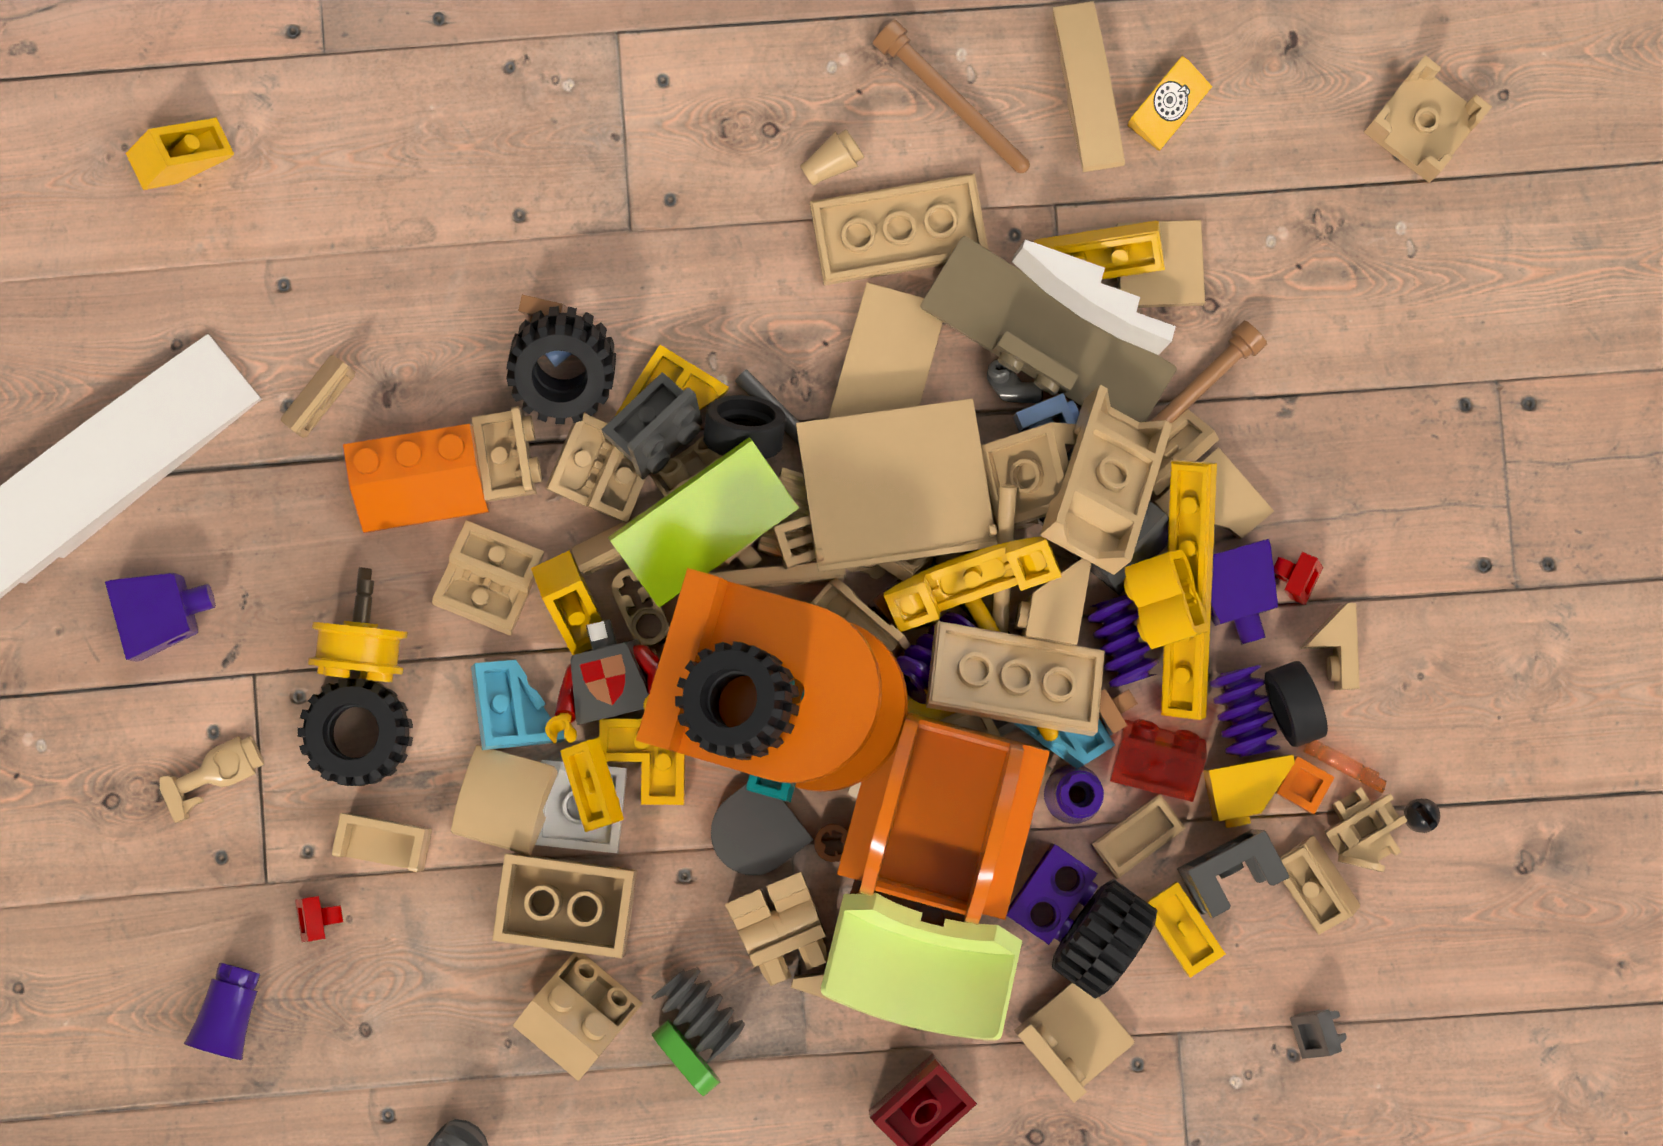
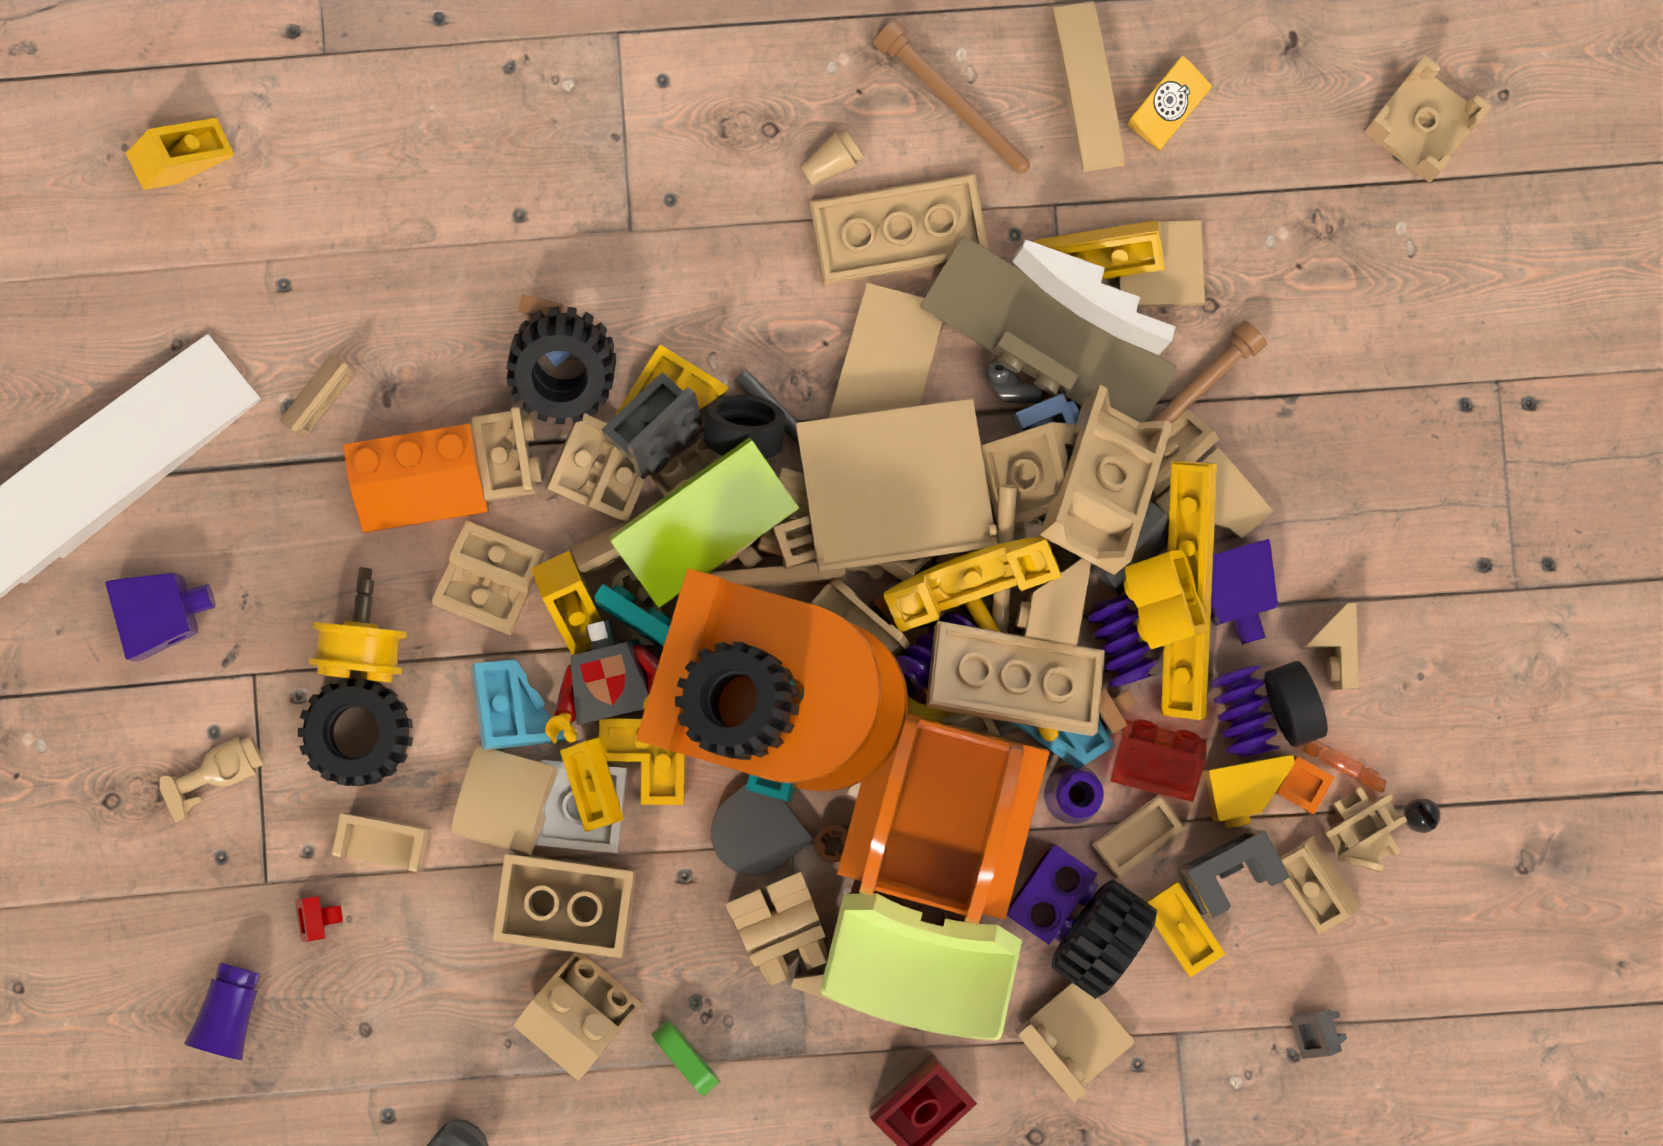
(620, 605): none -> teal hinge
(700, 1012): dark grey piece -> none
(1299, 576): red tile -> none

